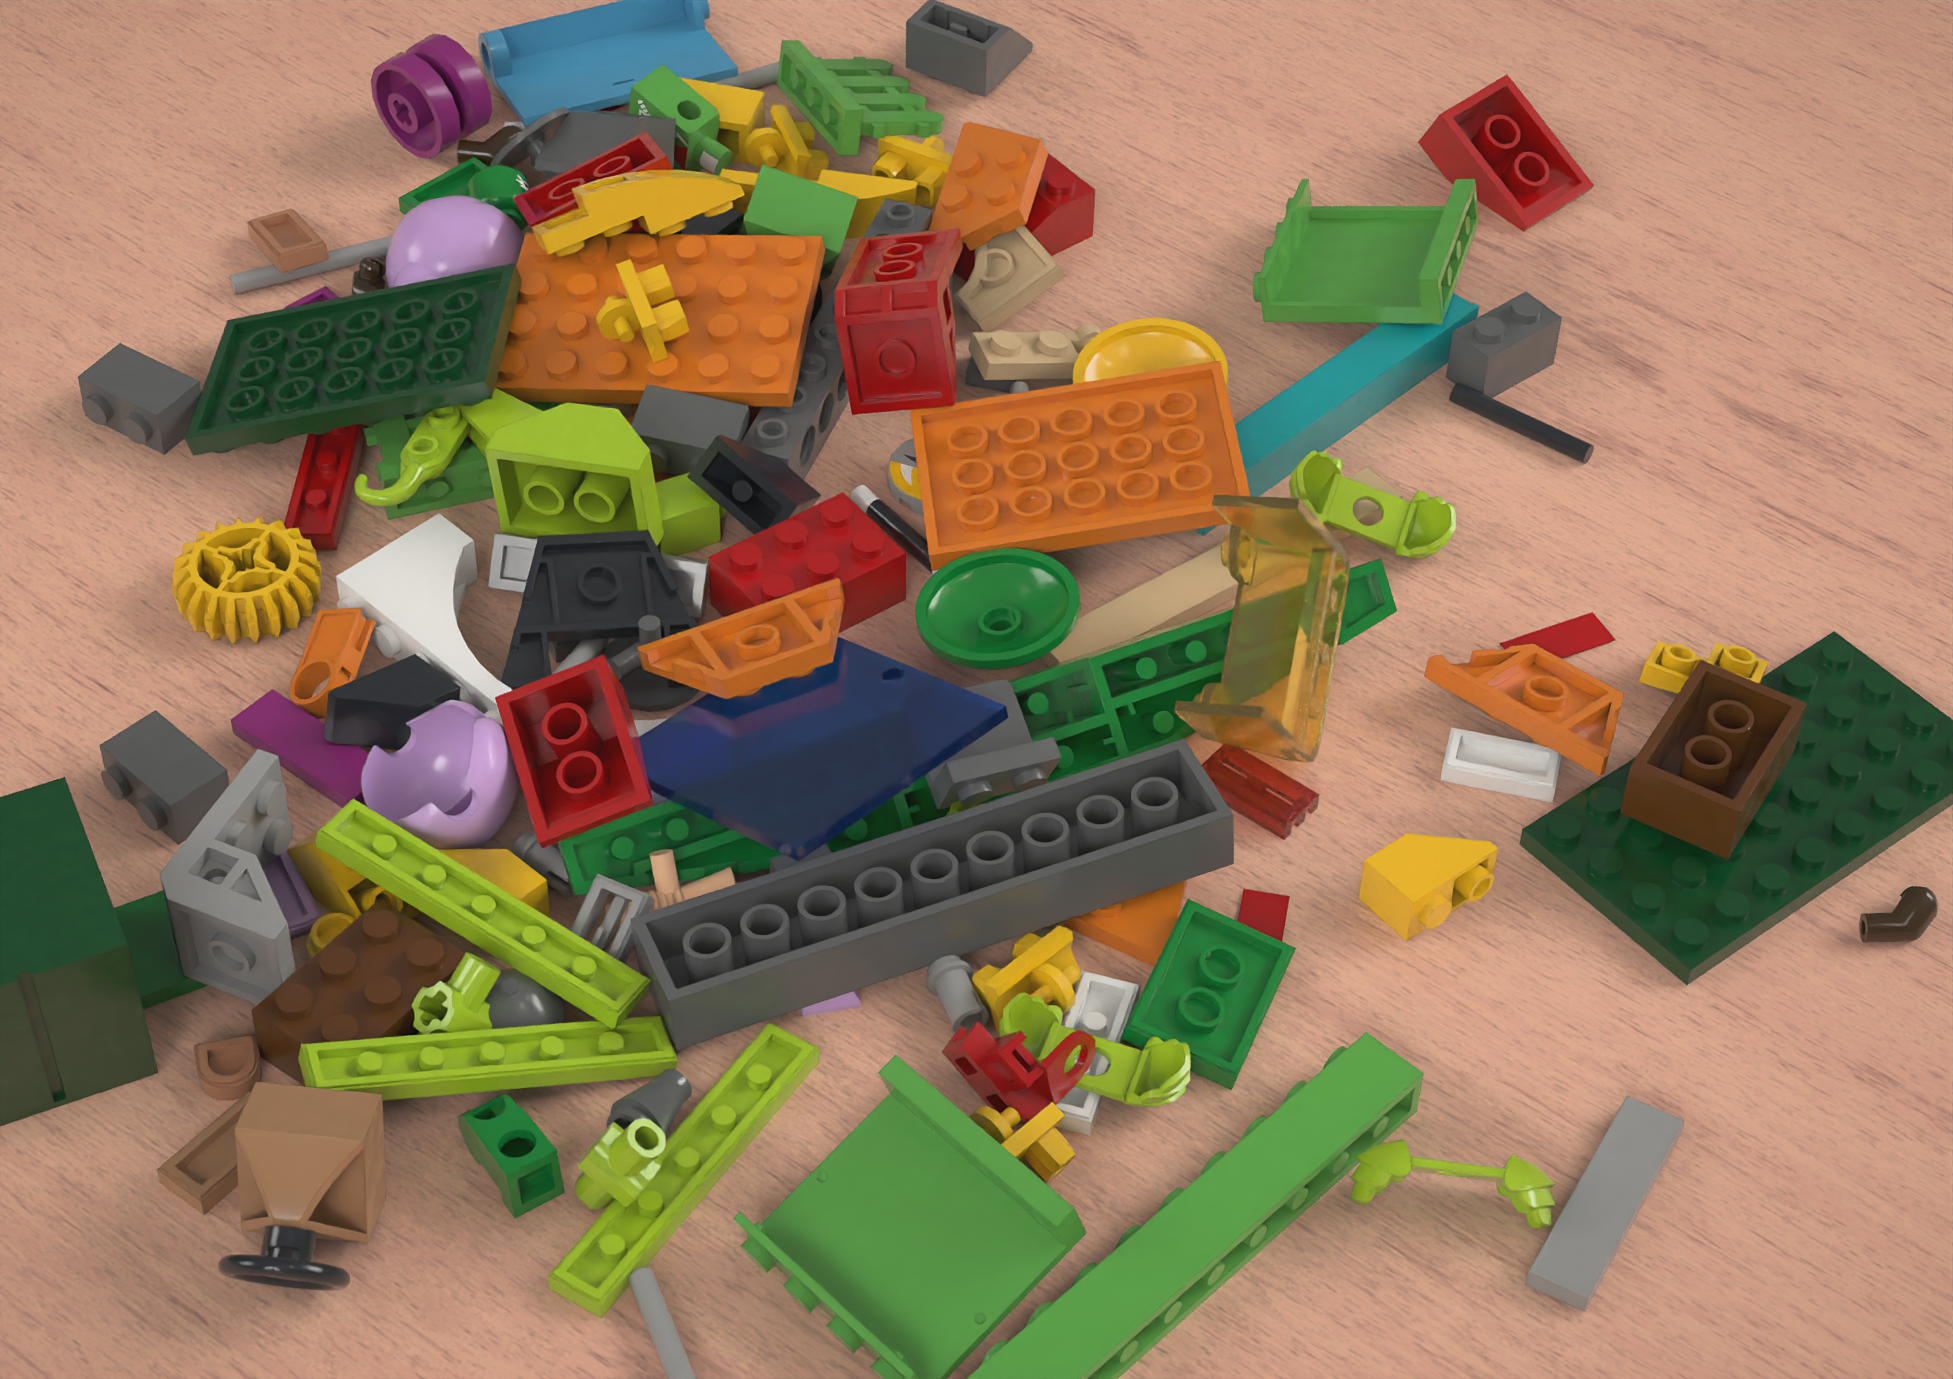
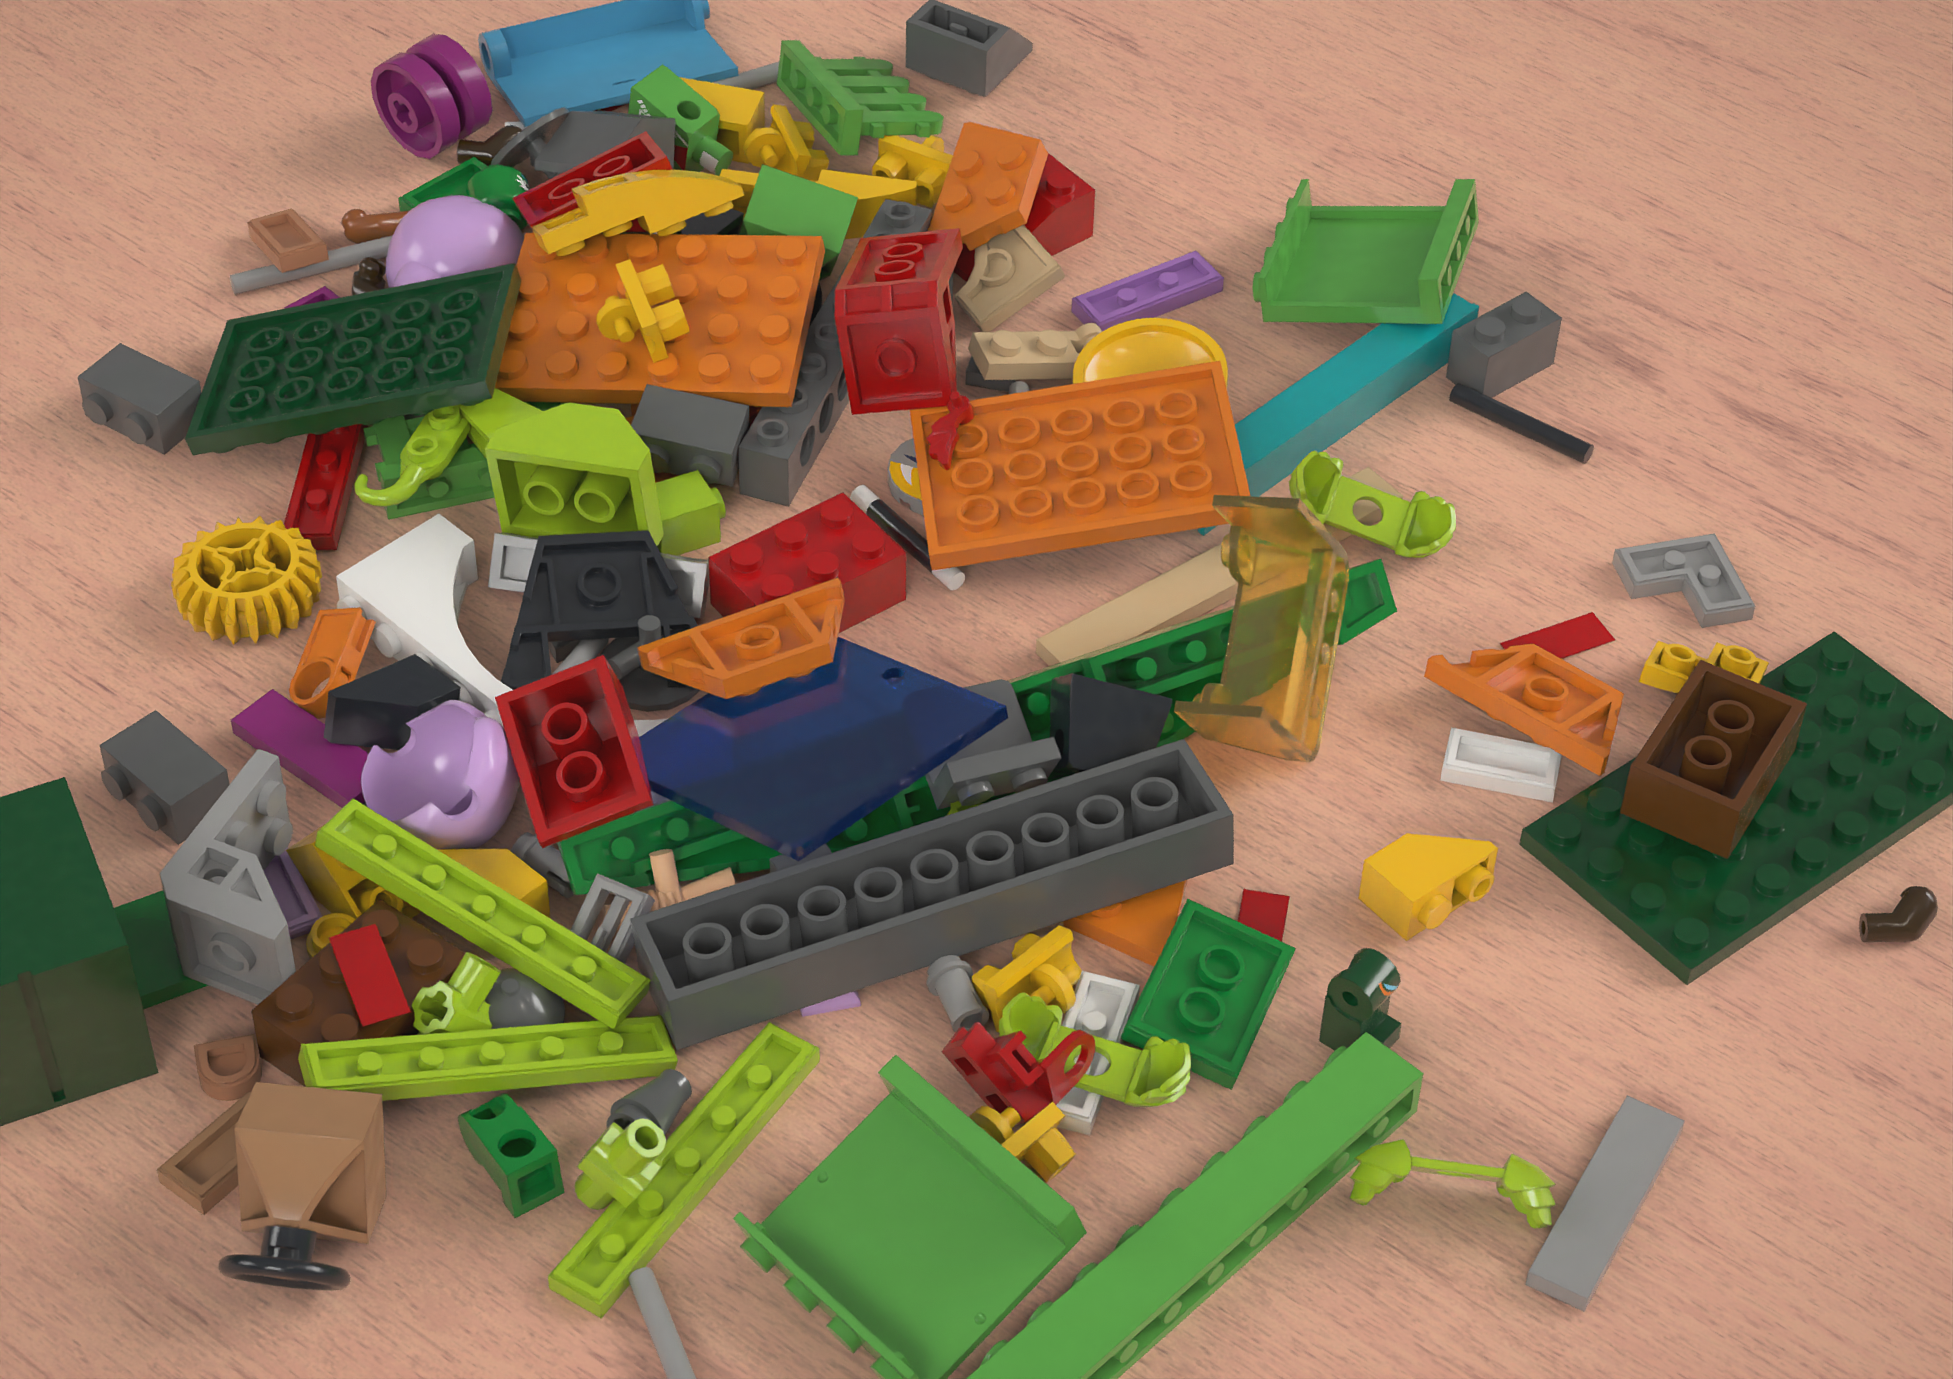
(363, 227): none -> dark orange arm
(369, 975): none -> red sticker
(751, 484): black slope -> none
(944, 431): none -> red piece
(997, 608): green dish -> none
(1102, 722): none -> black torso
(1149, 292): none -> medium lavender tile
(1249, 794): clear red tile -> none
(1360, 1002): none -> dark green leg
(1509, 153): red slope -> none
(1691, 566): none -> light grey tile

